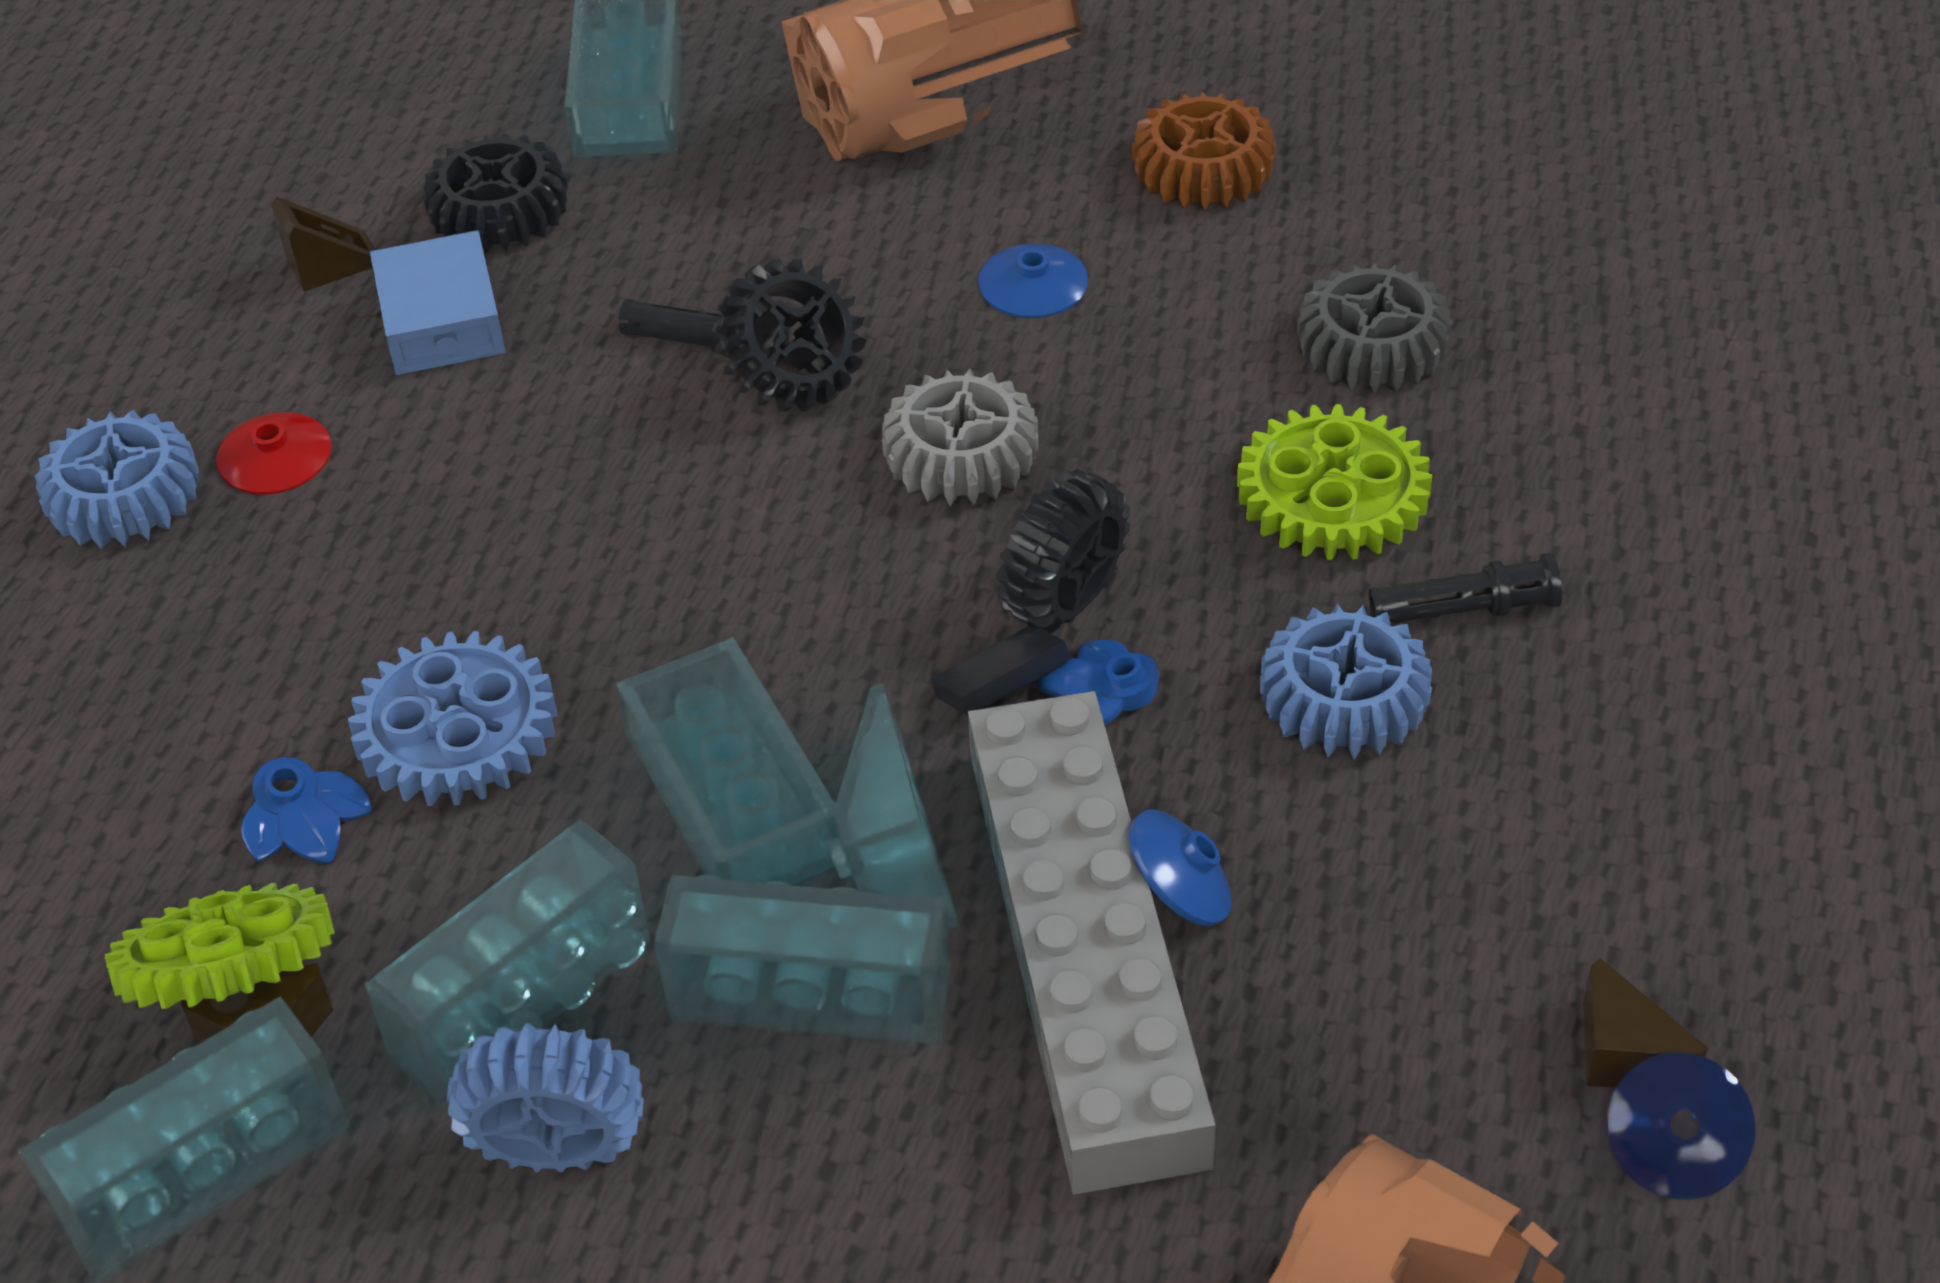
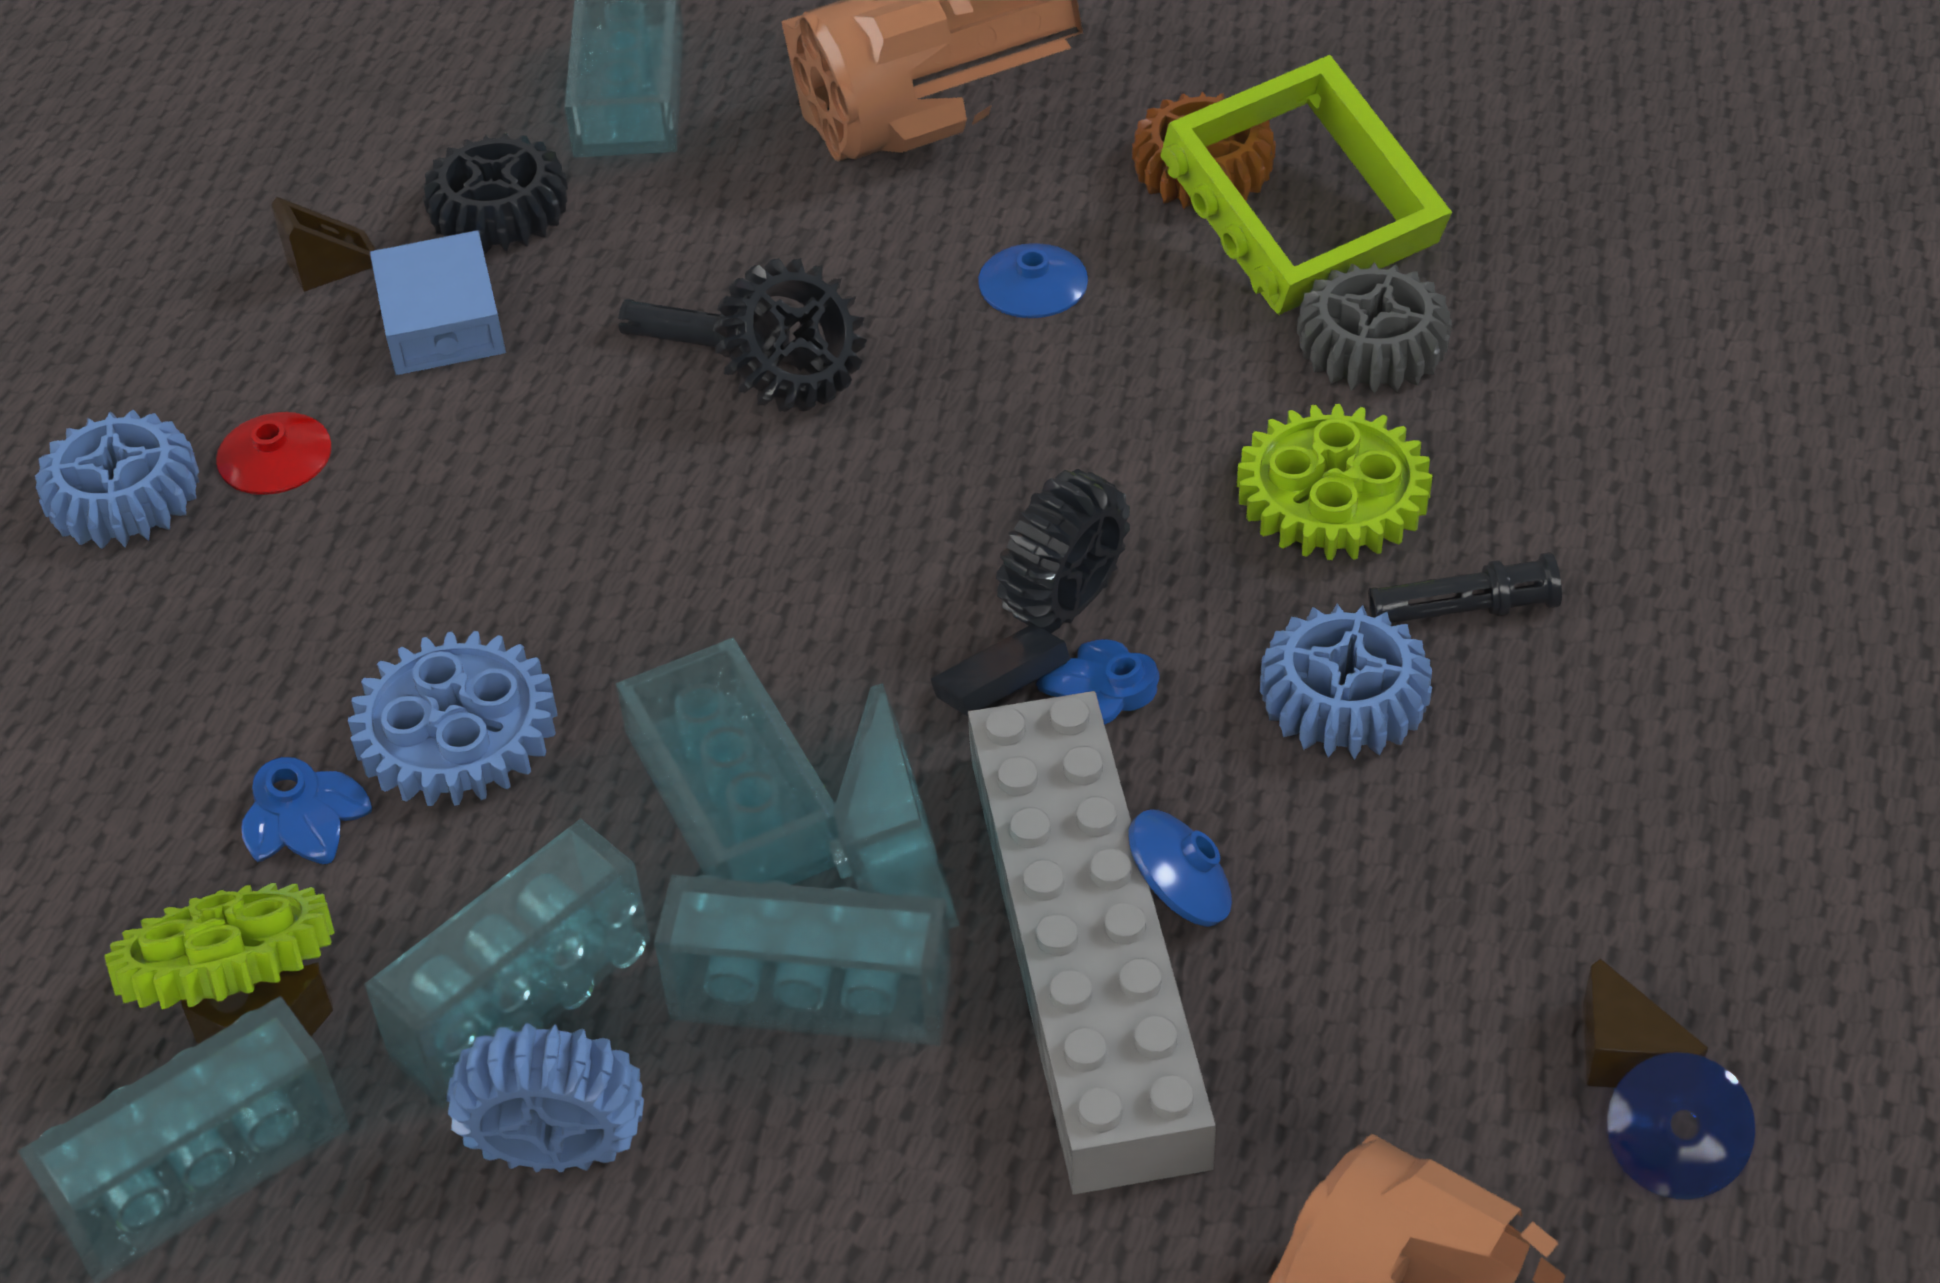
(960, 436): light grey gear -> none
(1363, 138): none -> lime window

